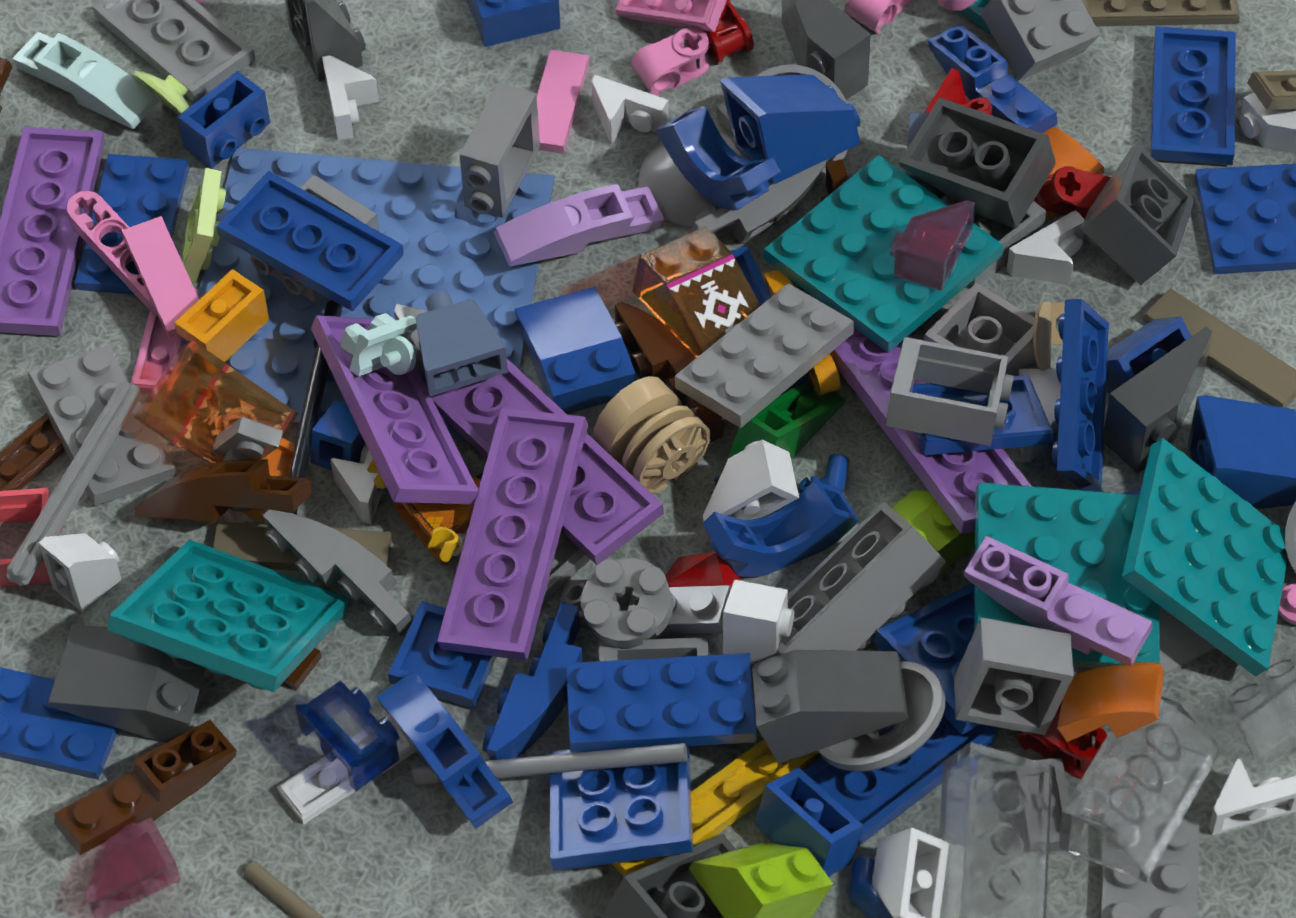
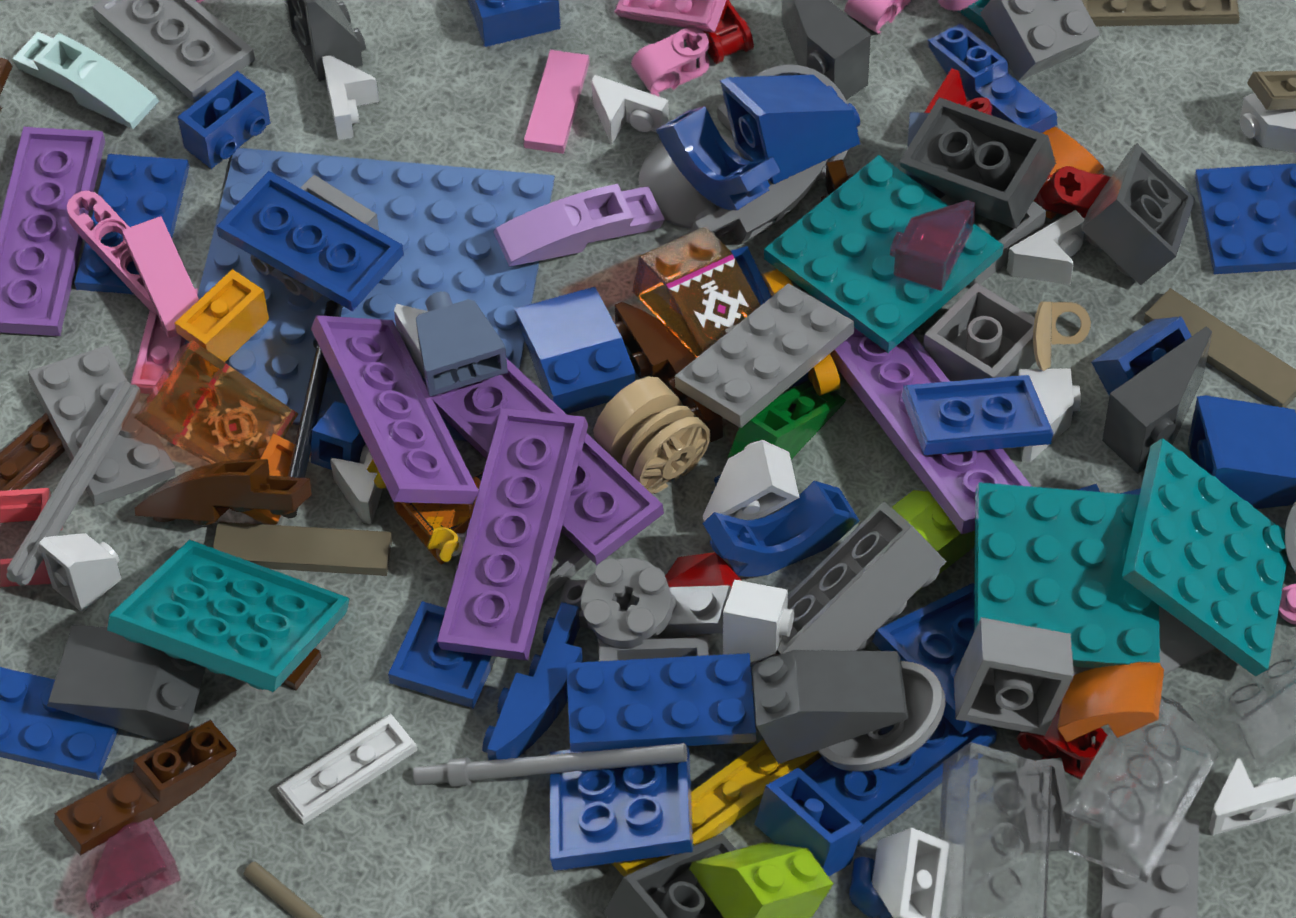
(168, 91): yellowish green dish -> none
(202, 224): yellowish green plate -> none
(247, 440): light grey plate -> none
(332, 555): light grey slope -> none
(350, 733): clear blue window -> none
(381, 346): light aqua hips -> none
(445, 749): blue slope -> none
(500, 150): light grey window -> none
(835, 473): blue arm -> none
(956, 369): light grey window -> none
(1050, 602): lavender slope -> none
(1082, 394): blue plate -> none
(1193, 95): blue plate -> none

